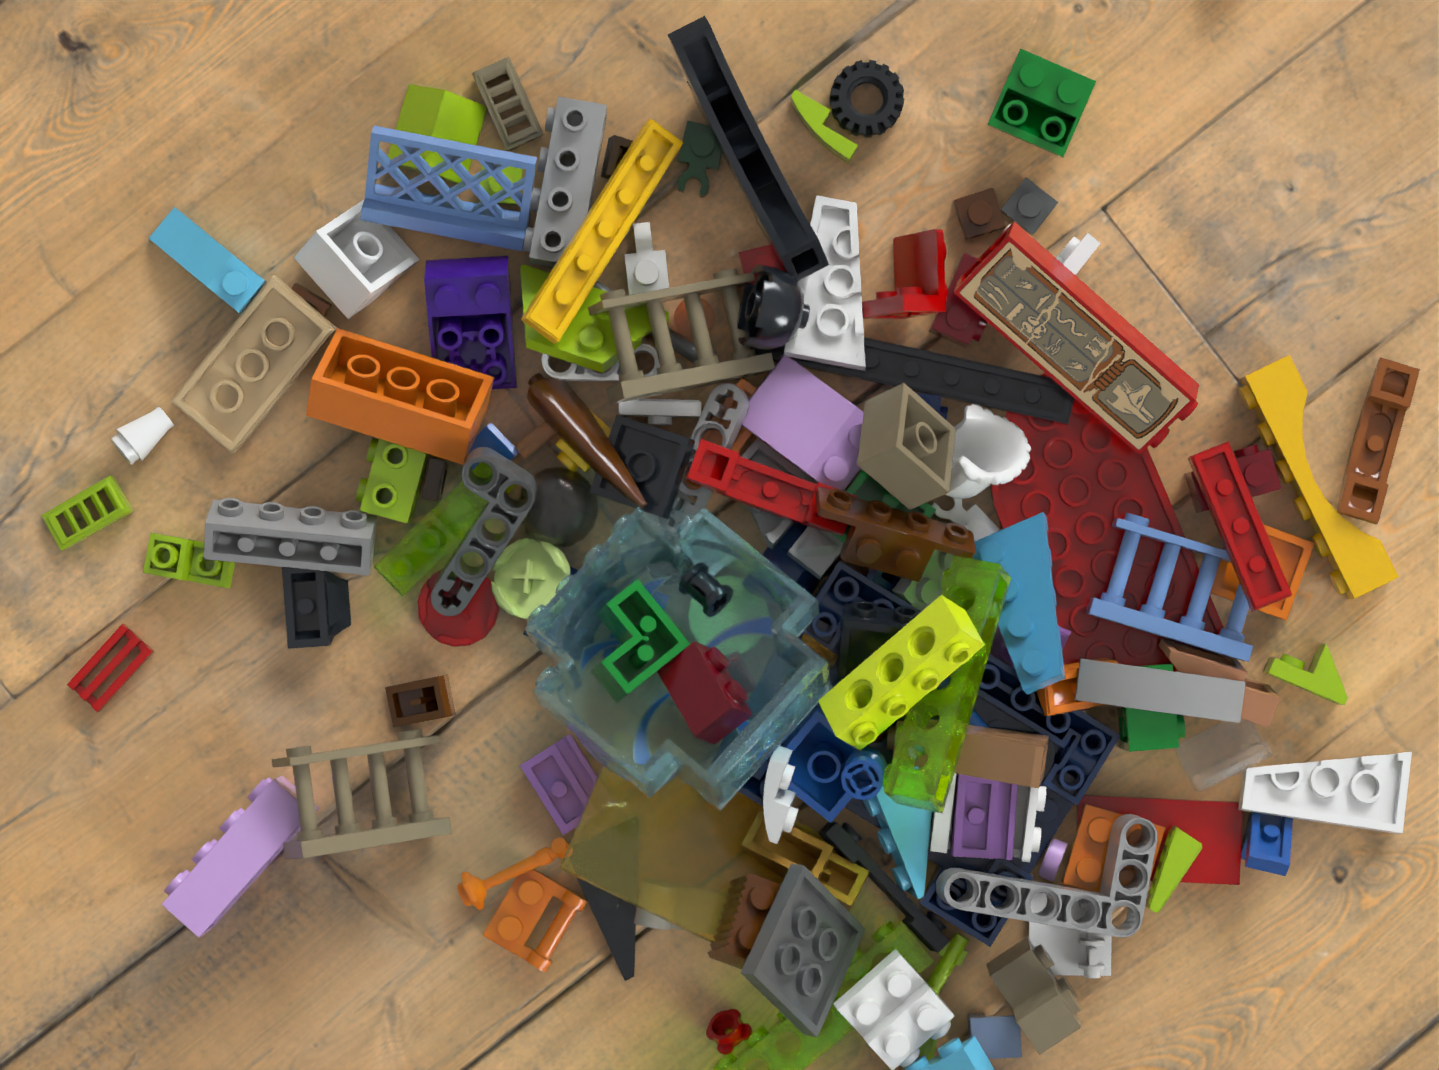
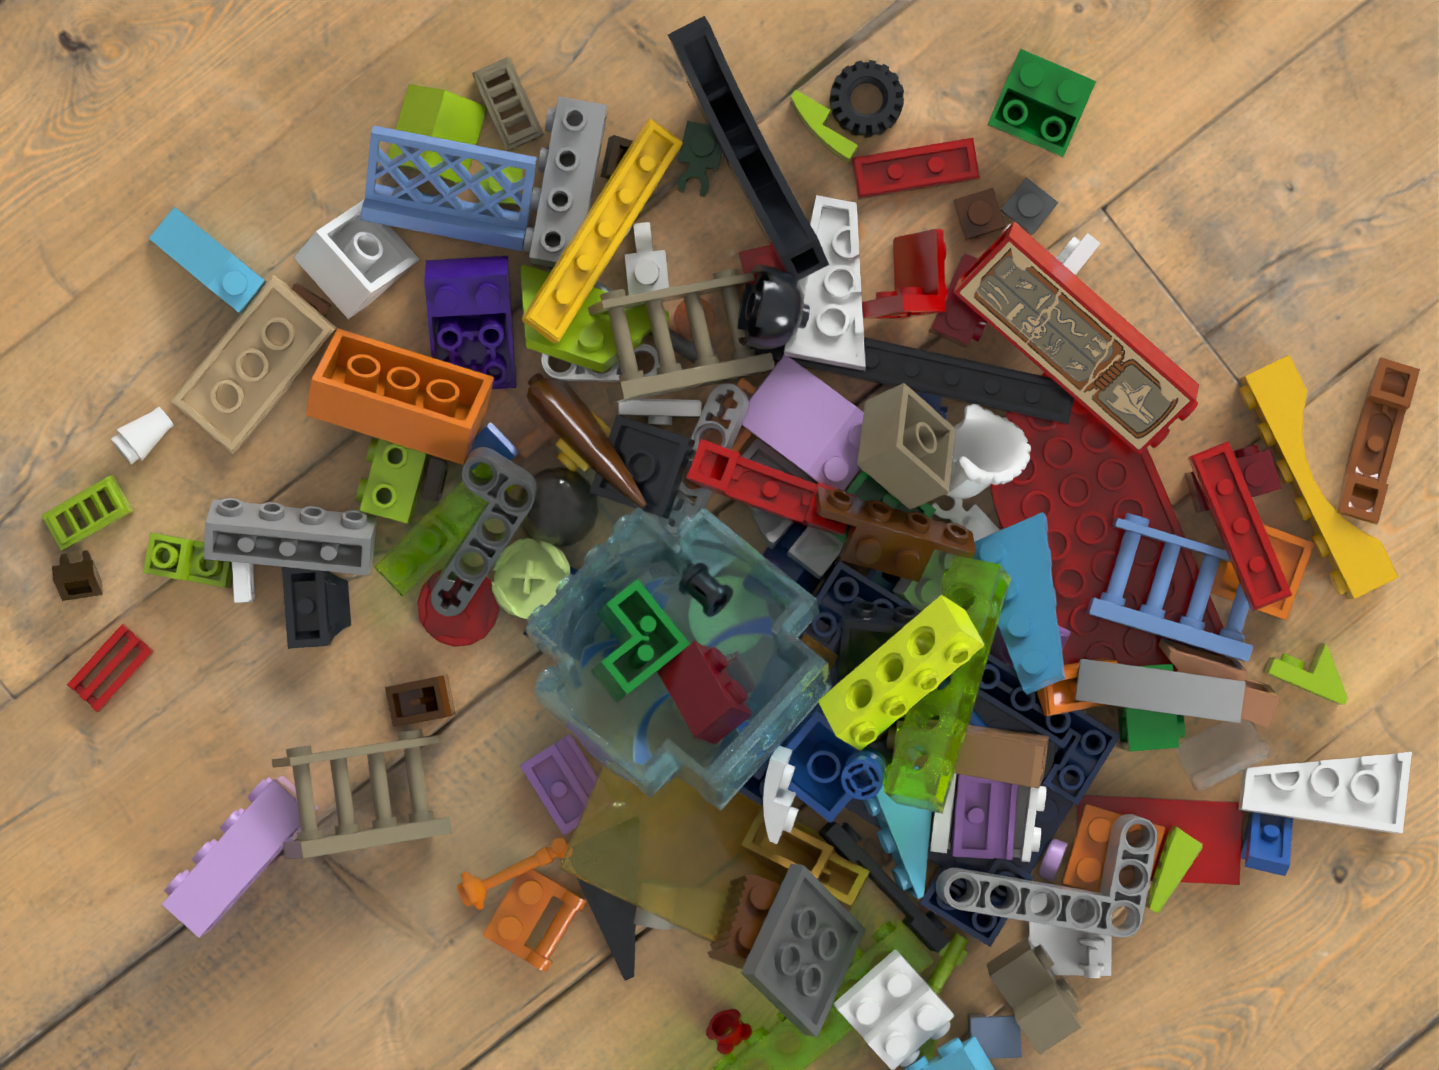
(77, 579): none -> dark brown tile
(243, 582): none -> white tile
(915, 168): none -> red tile

